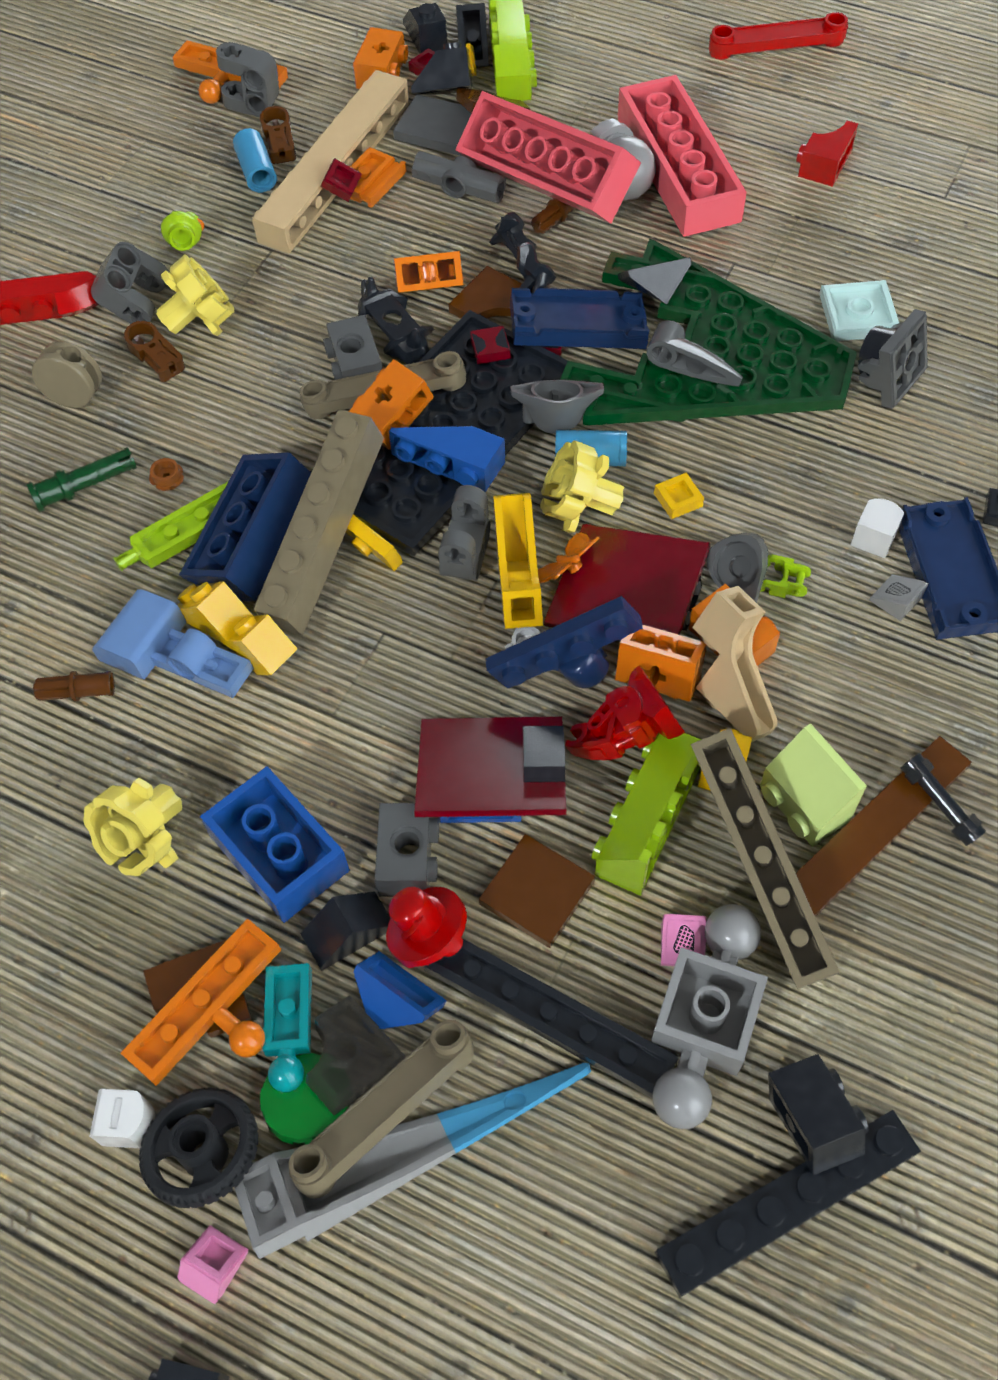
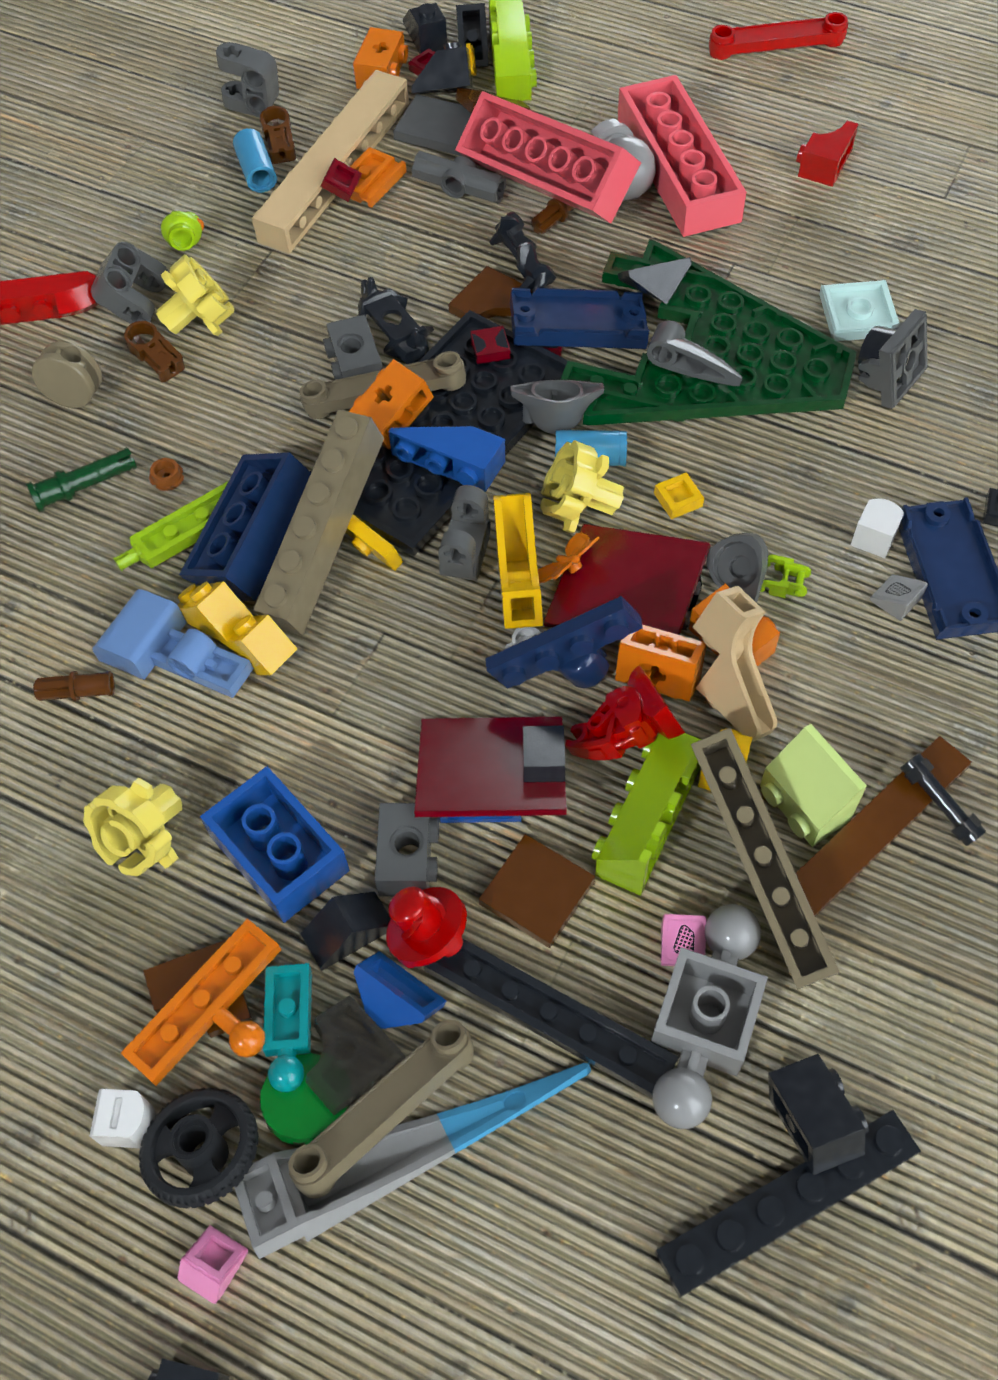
(203, 60): orange plate -> none
(428, 271): orange brick -> none

